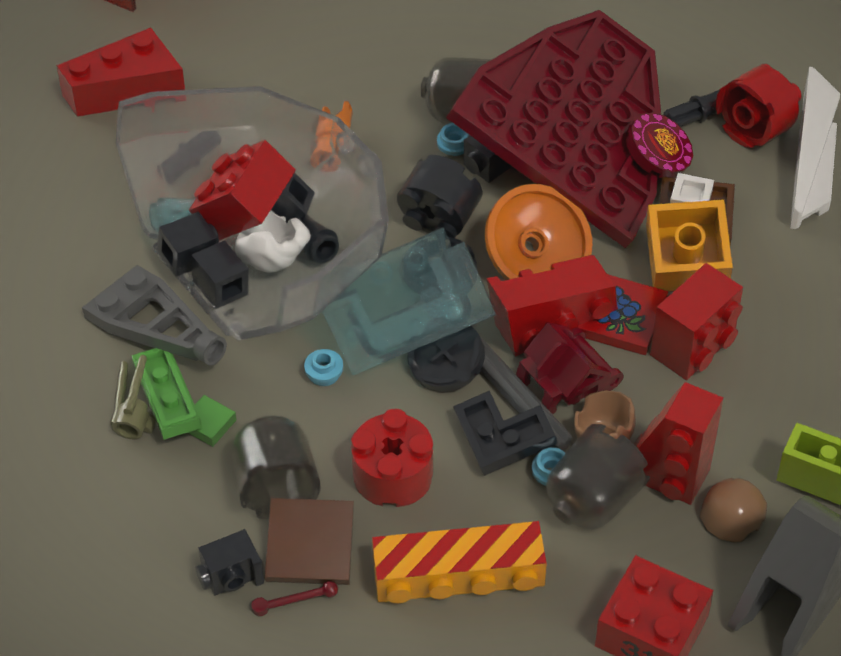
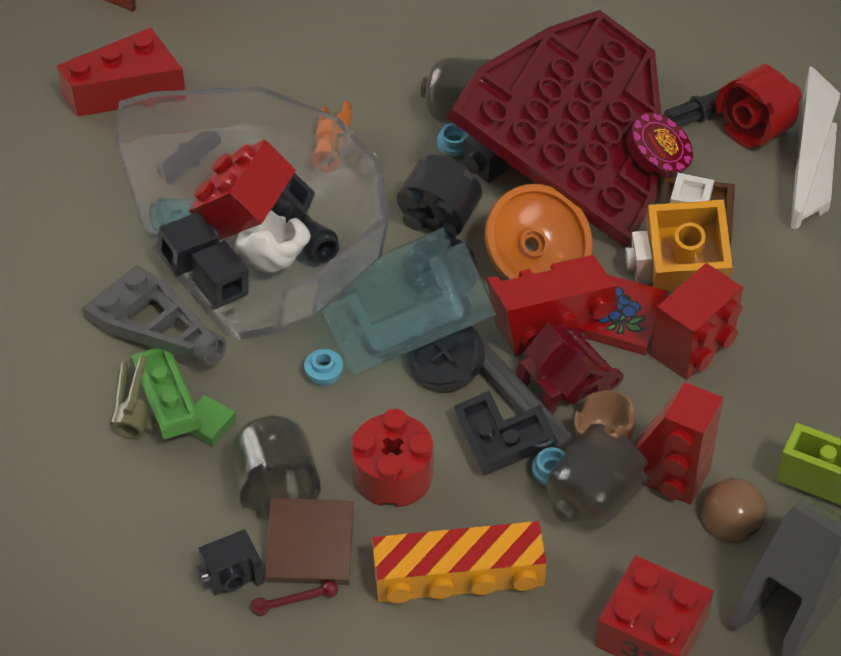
(640, 257): none -> white plate

